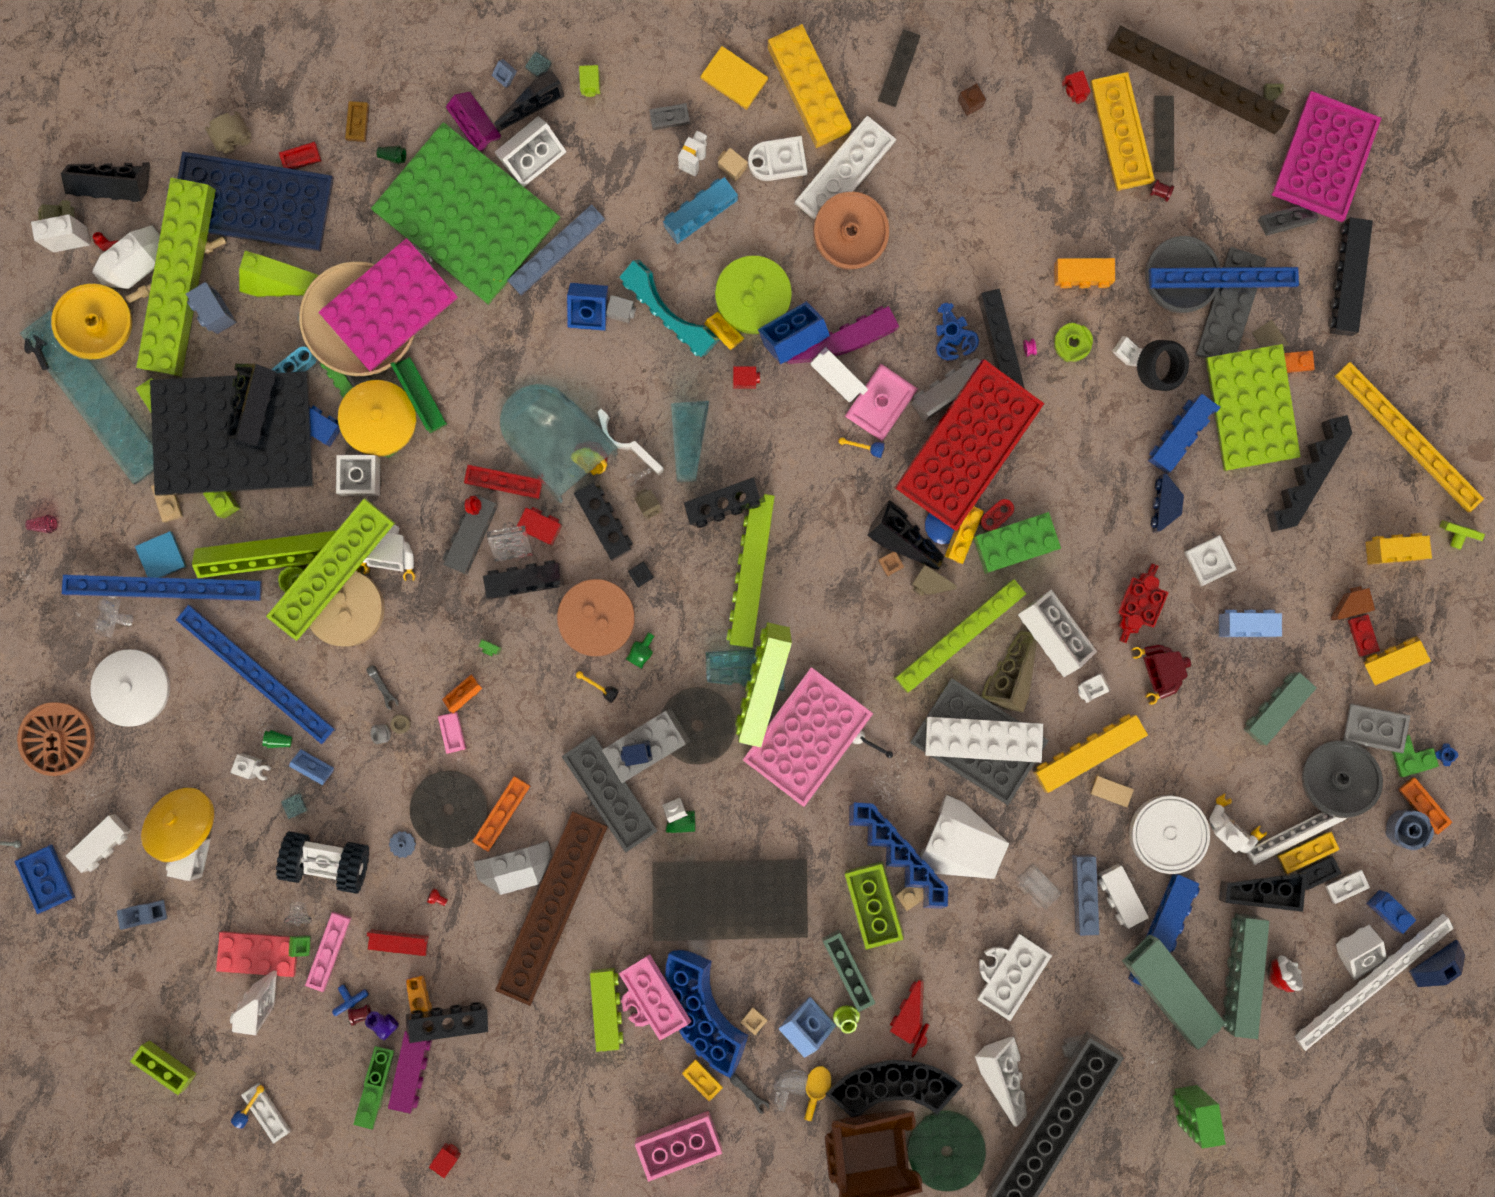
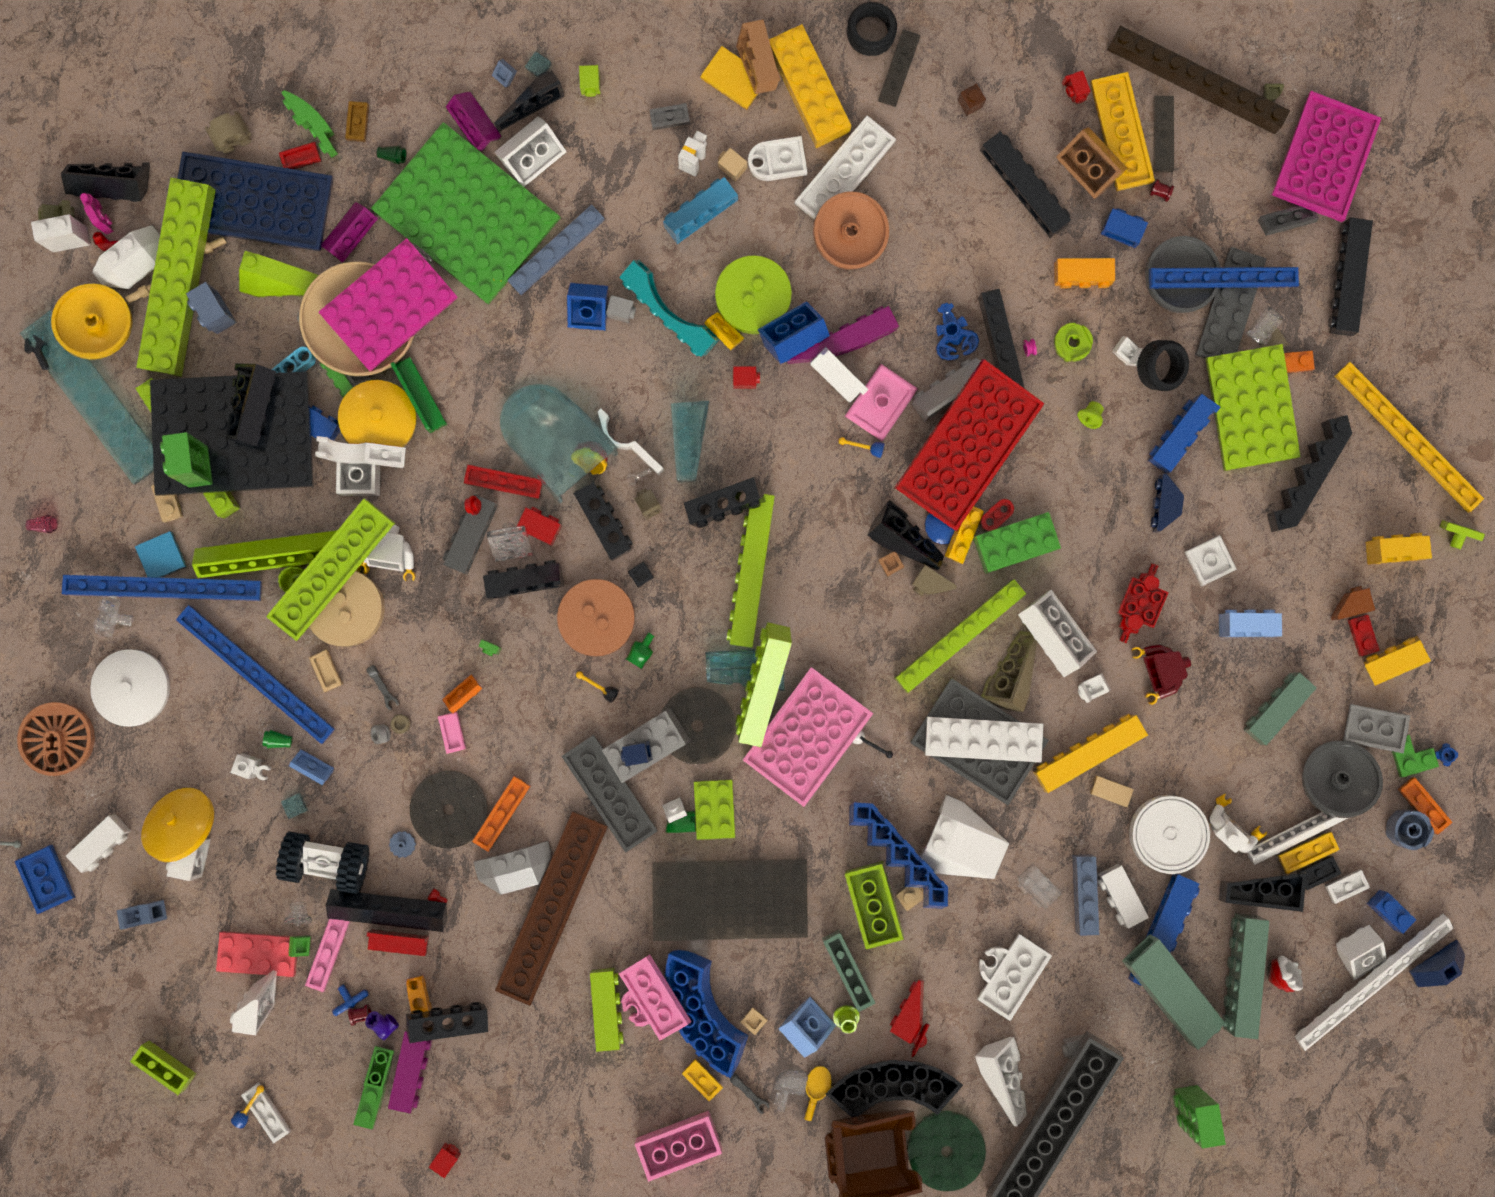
(96, 216): none -> dark pink plate
(186, 460): none -> bright green brick
(310, 119): none -> bright green slope
(325, 670): none -> tan tile
(349, 231): none -> magenta panel
(360, 453): none -> white piece
(386, 910): none -> black brick
(714, 809): none -> lime plate
(757, 57): none -> medium nougat wedge
(877, 10): none -> black tyre
(1025, 184): none -> black brick
(1091, 162): none -> medium nougat brick
(1091, 415): none -> lime piece
(1124, 227): none -> blue brick
(1265, 325): none -> clear brick

